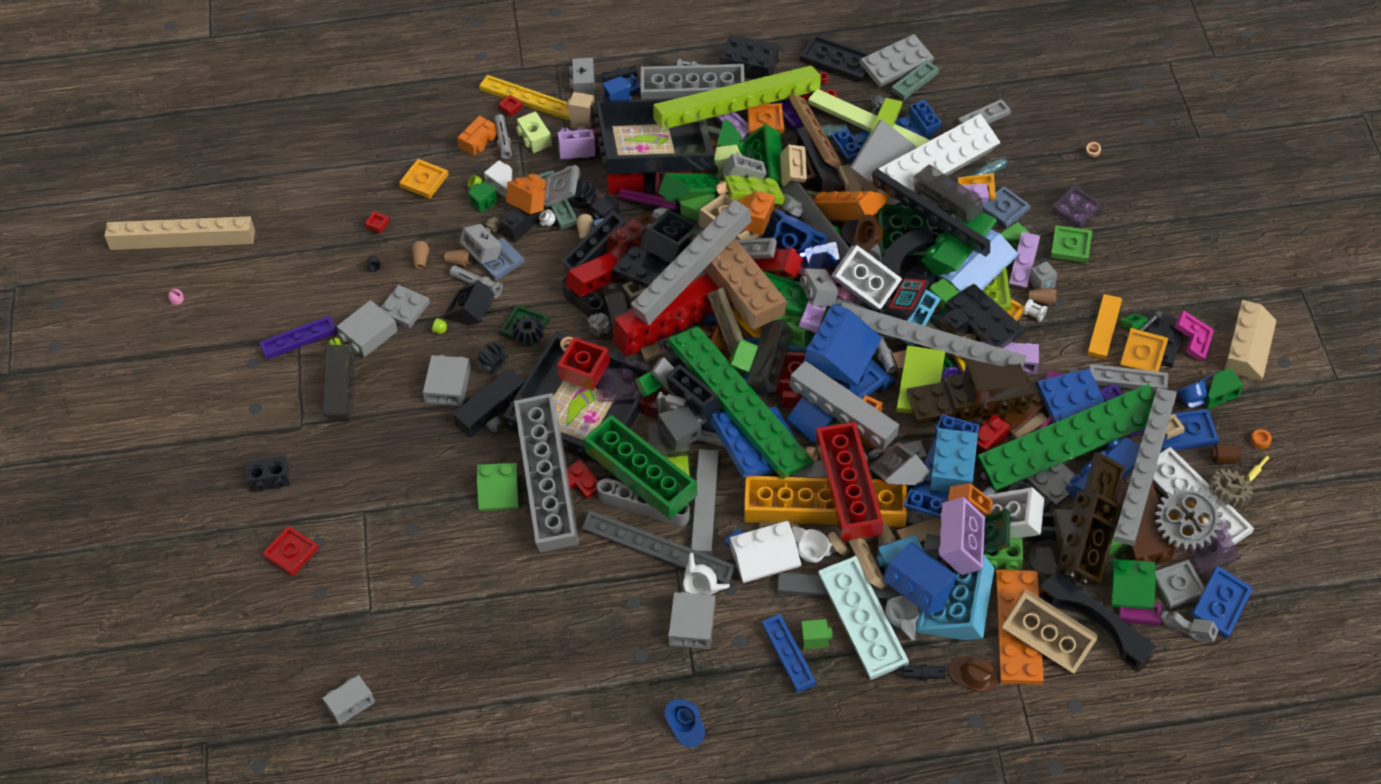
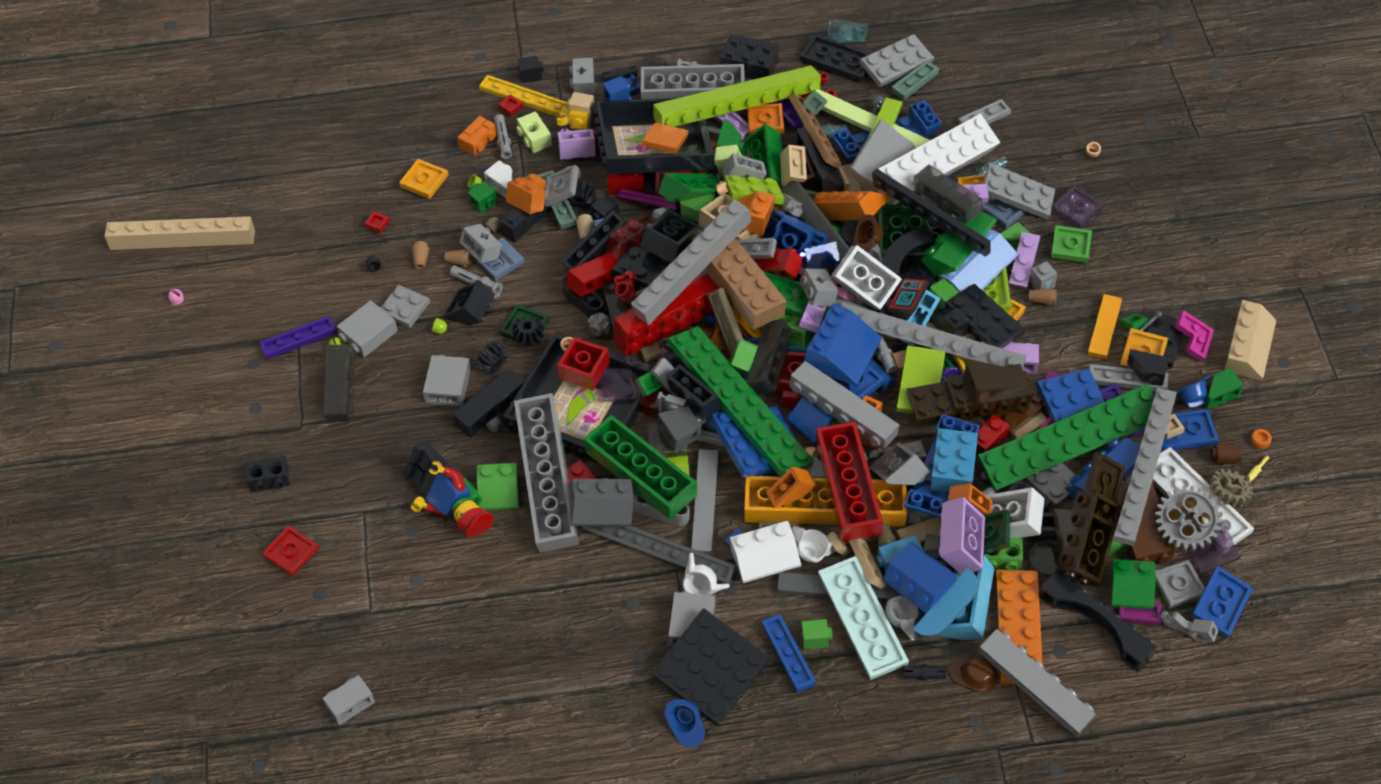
(446, 491): none -> piece
(530, 68): none -> black brick
(547, 218): white plate -> none
(576, 119): none -> yellow plate
(601, 502): none -> dark grey slope
(625, 286): none -> red plate
(665, 138): none -> orange tile
(710, 666): none -> black plate
(790, 487): none -> orange slope
(814, 102): none -> sand green plate
(847, 31): none -> clear light blue slope
(949, 605): none -> dark azure brick
(1019, 191): none -> light grey plate
(1035, 310): white bush -> none
(1036, 682): none -> light grey brick
(1050, 631): tan slope -> none
(1148, 366): none -> black slope

